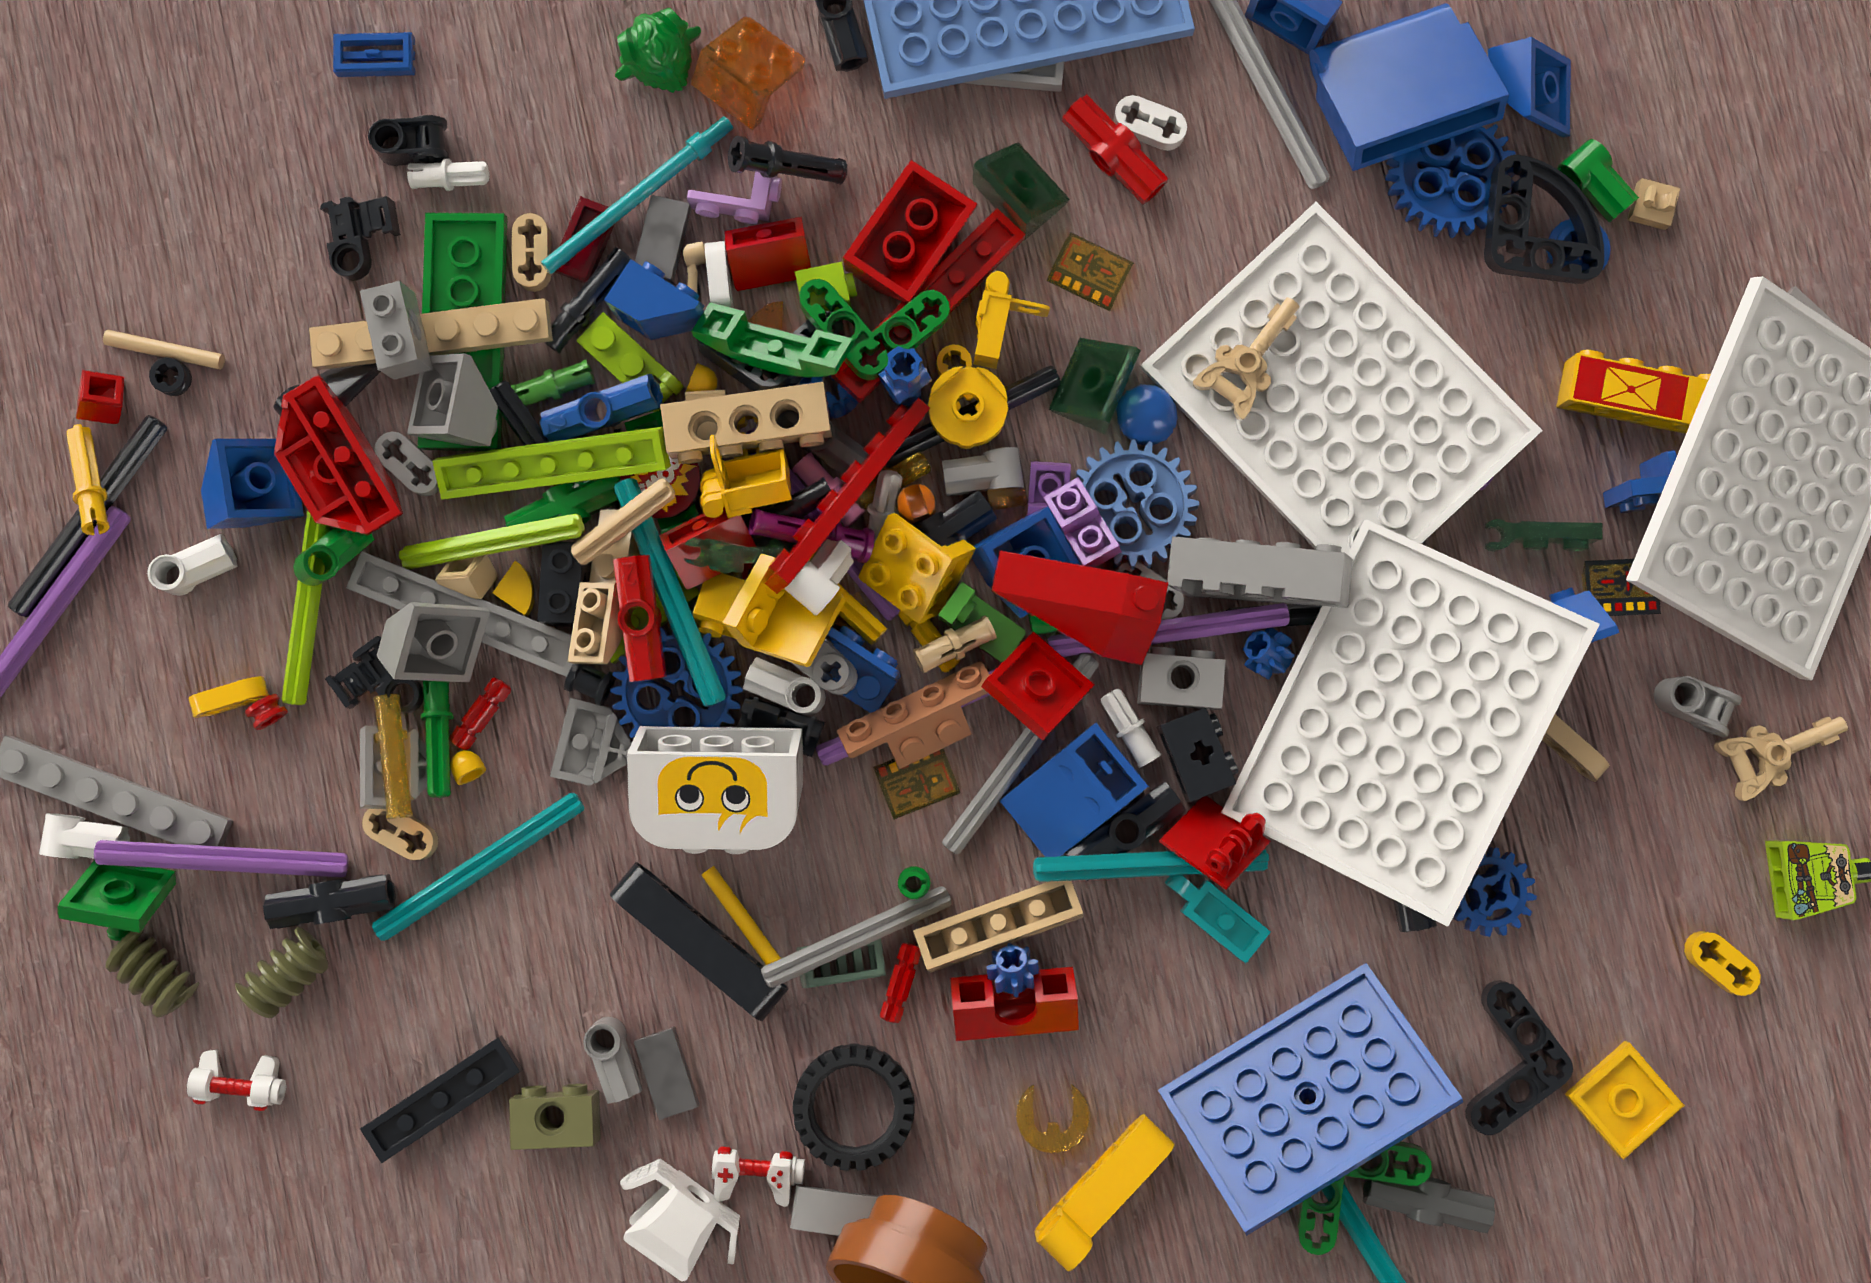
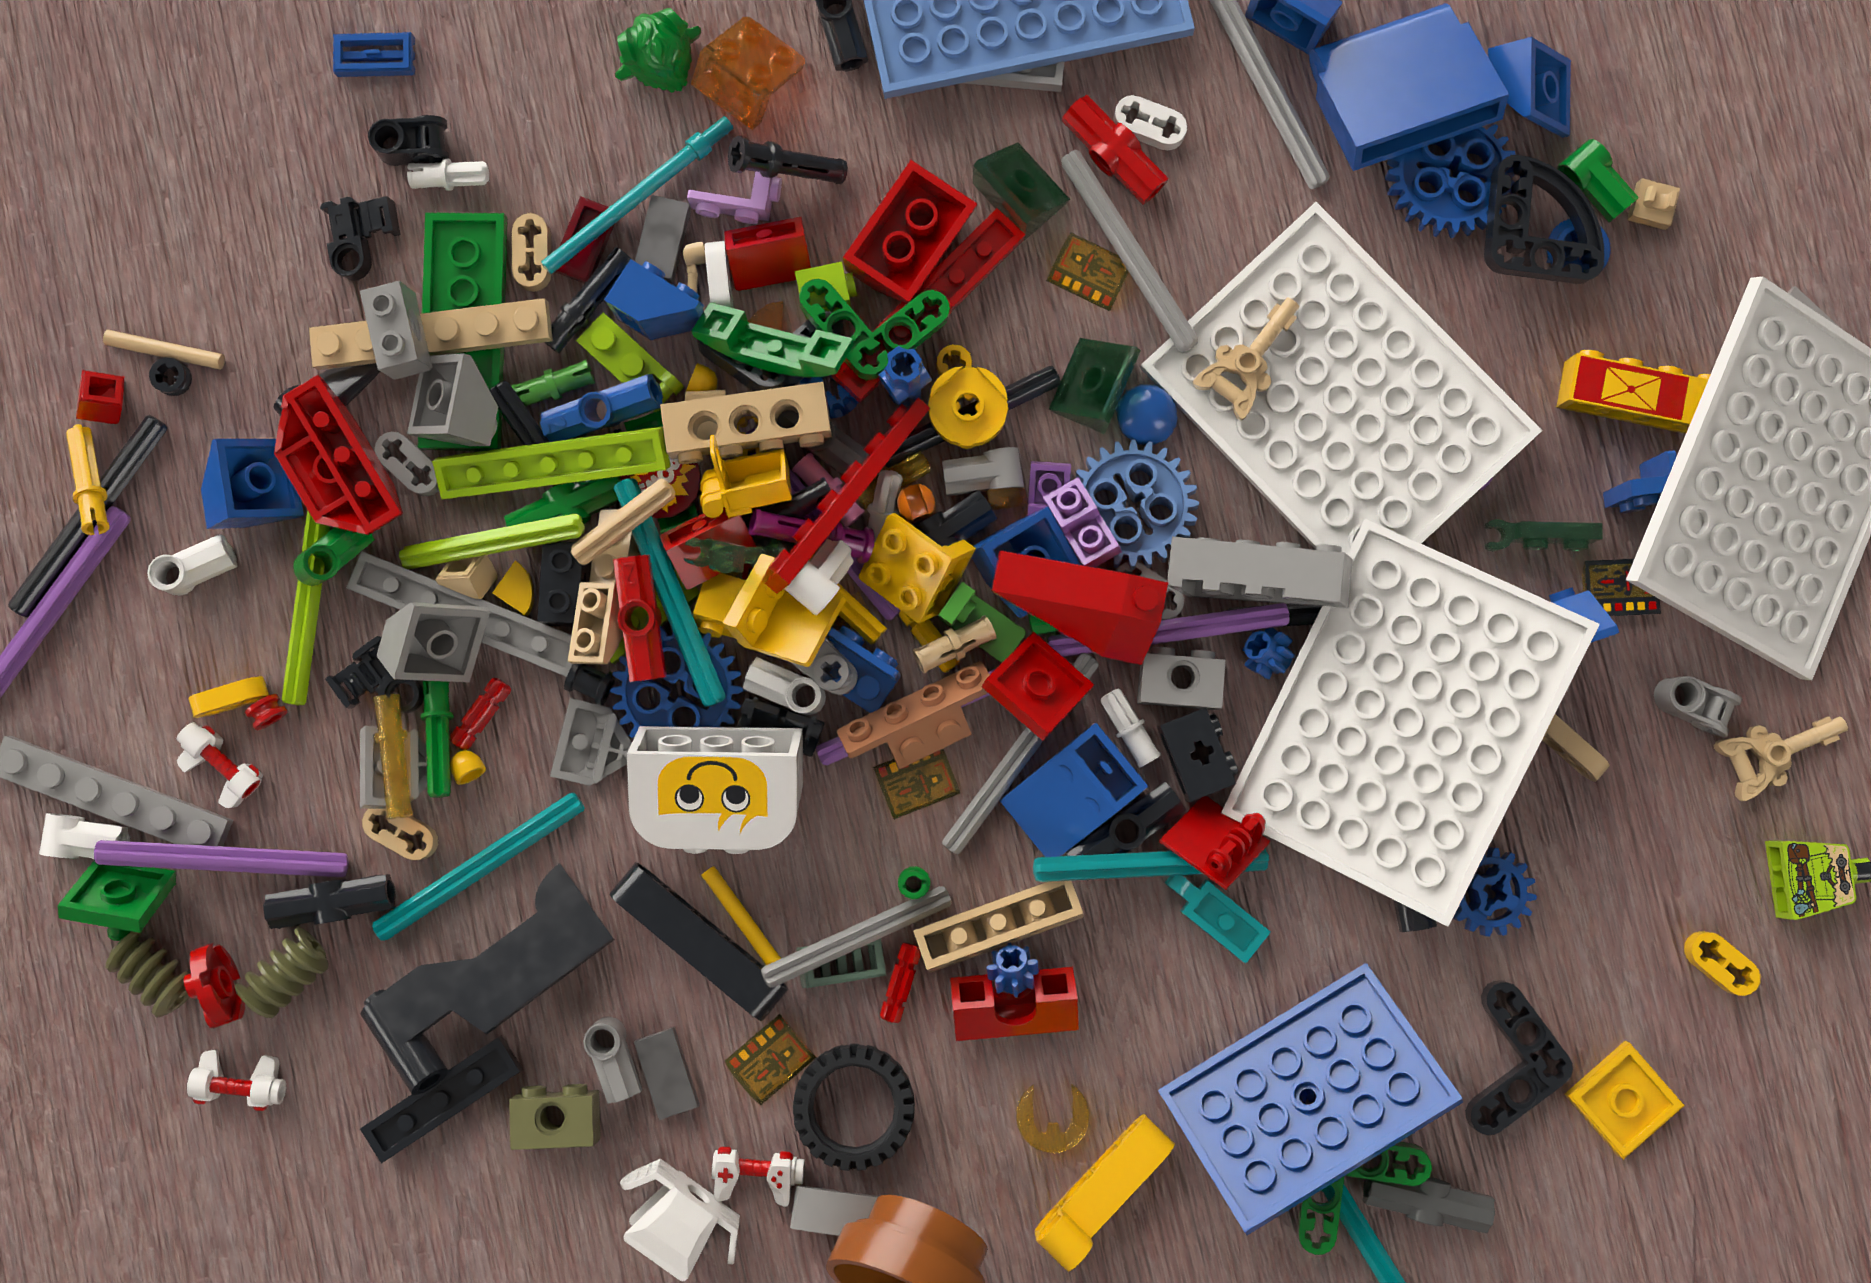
(203, 745): none -> white piece
(213, 985): none -> red plate
(488, 986): none -> black door
(769, 1059): none -> clear yellow piece
(993, 316): yellow piece -> none
(1129, 251): none -> light grey axle

